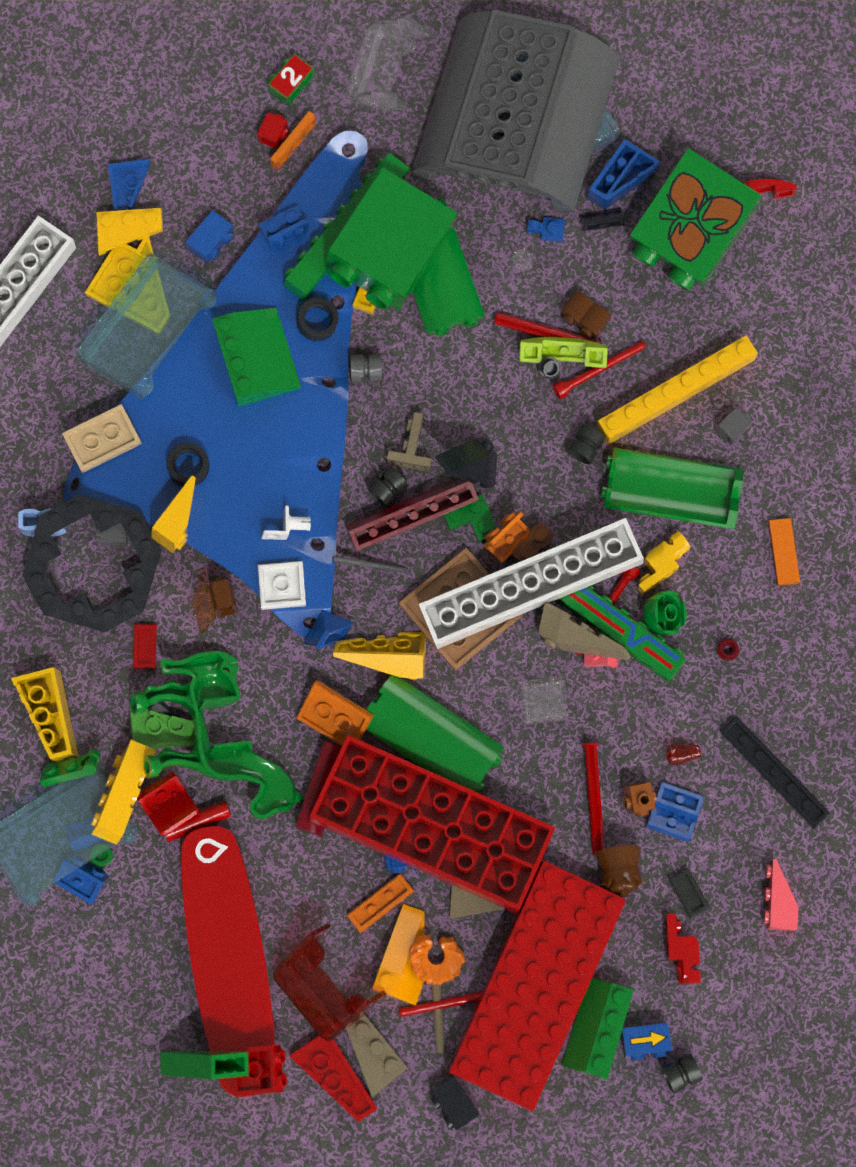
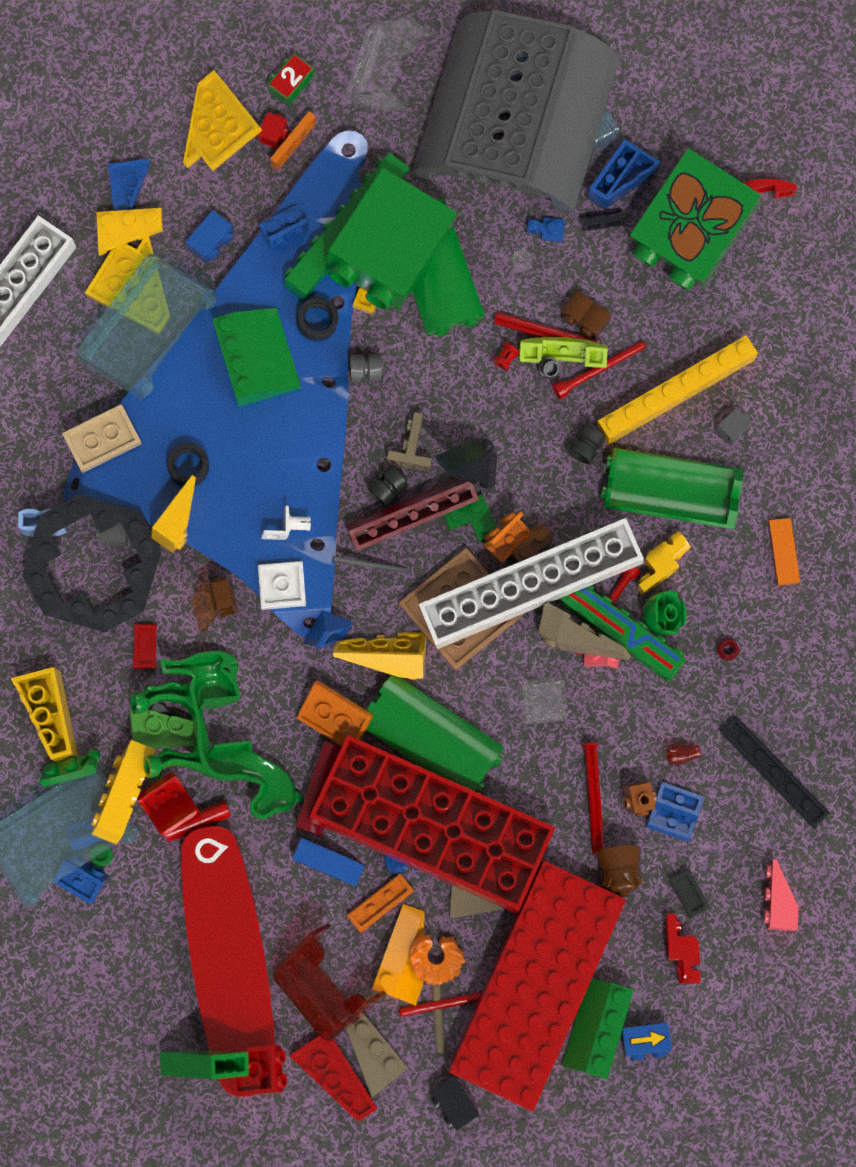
(217, 124): none -> yellow wing
(328, 862): none -> blue slope
(512, 353): none -> red bush
(681, 1073): pearl dark grey wheel -> none

